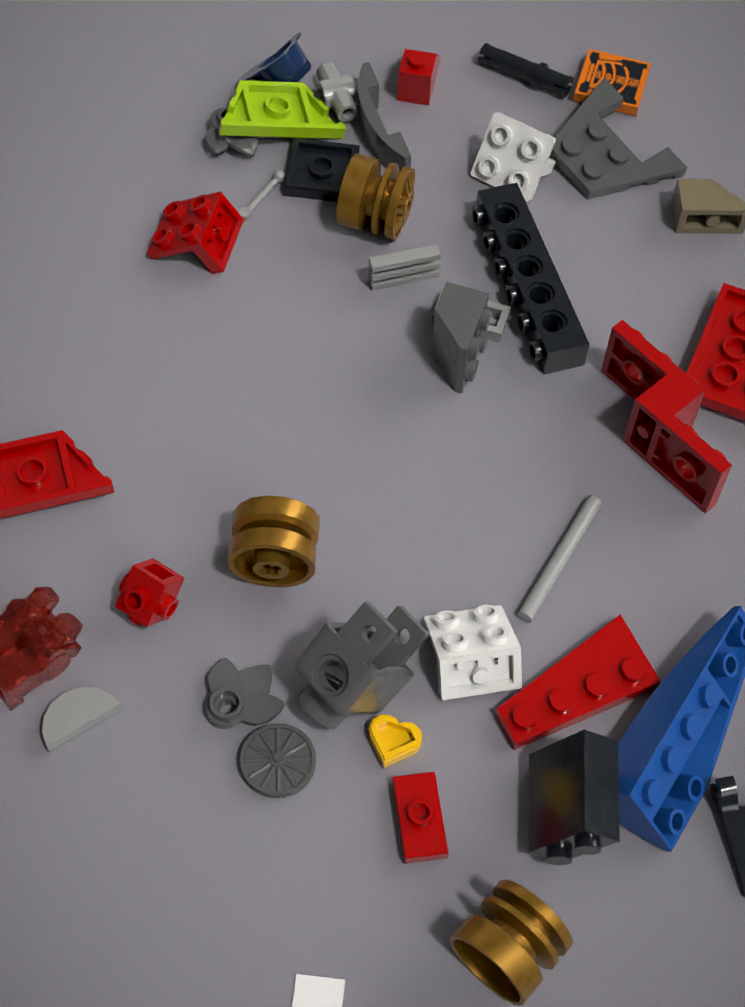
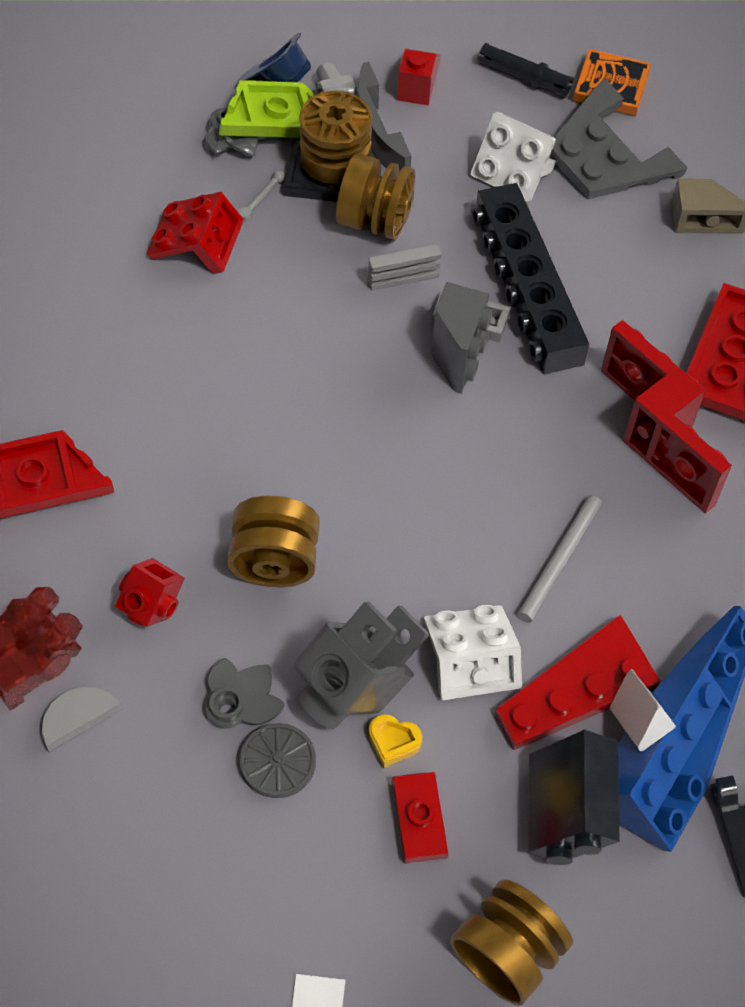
(331, 132): none -> pearl gold wheel
(640, 712): none -> white slope

